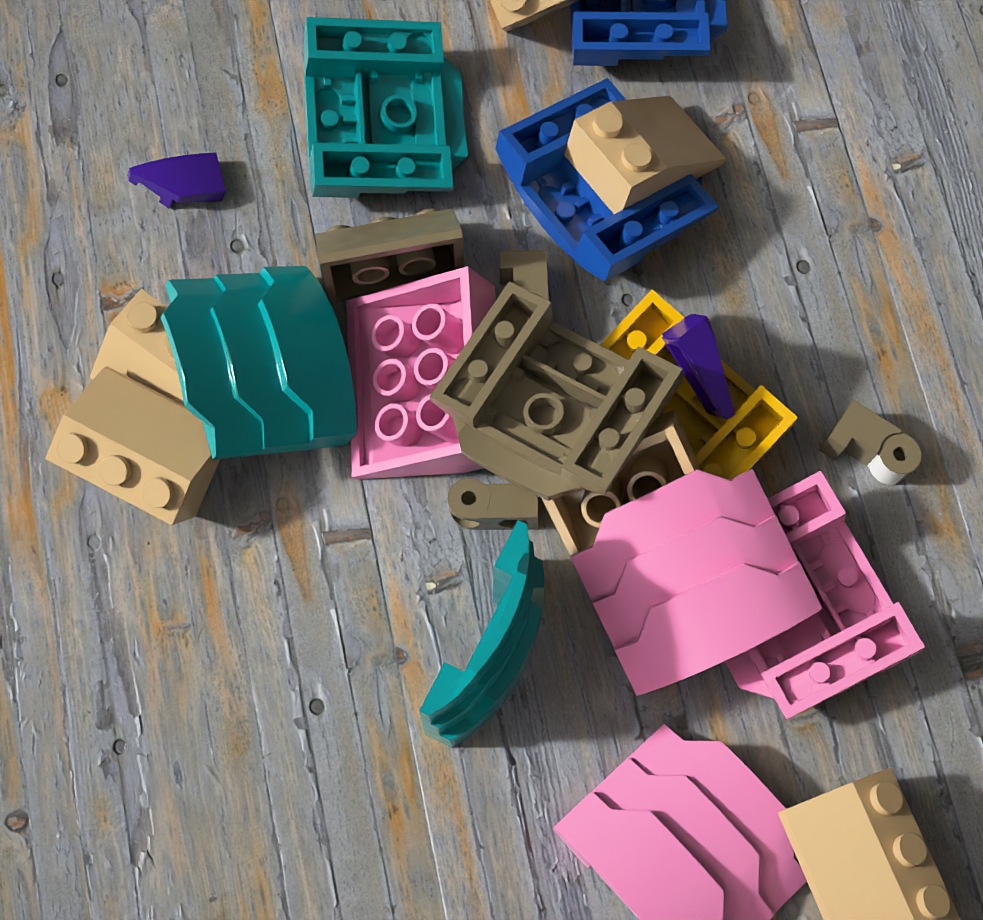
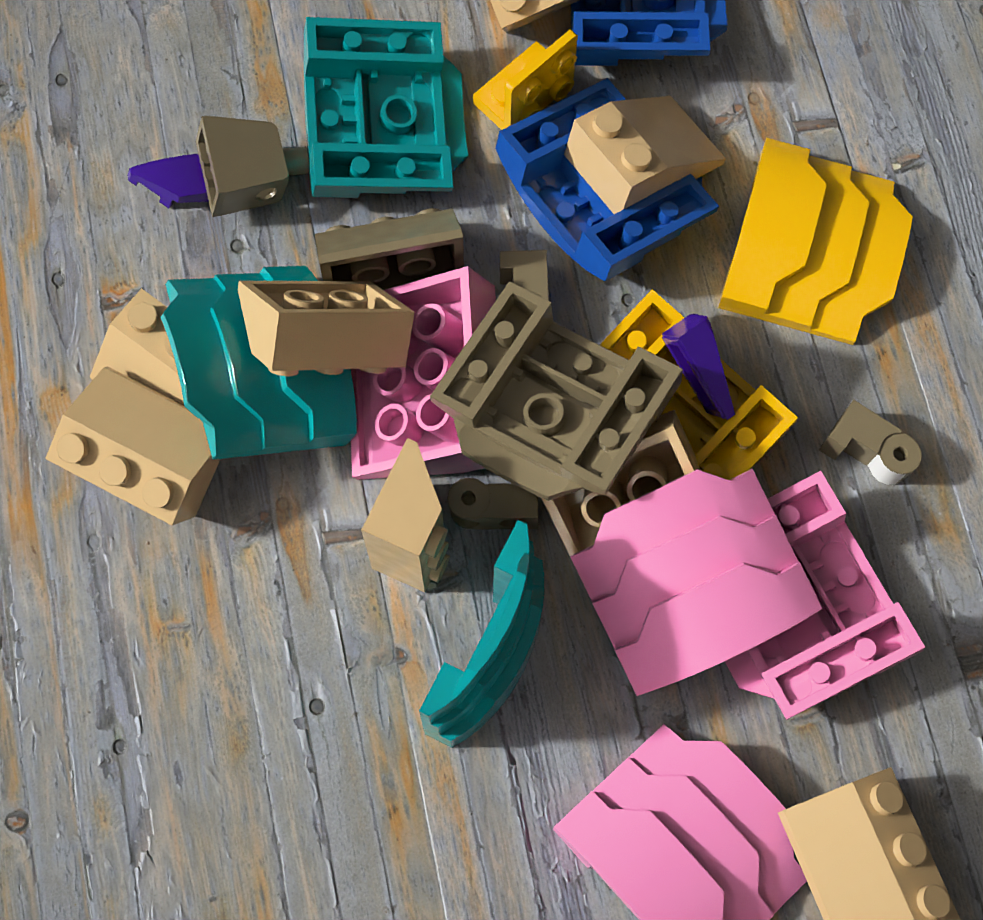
(245, 163): none -> dark tan torso
(325, 326): none -> tan slope
(406, 524): none -> tan slope
(529, 82): none -> yellow bracket
(816, 245): none -> yellow slope

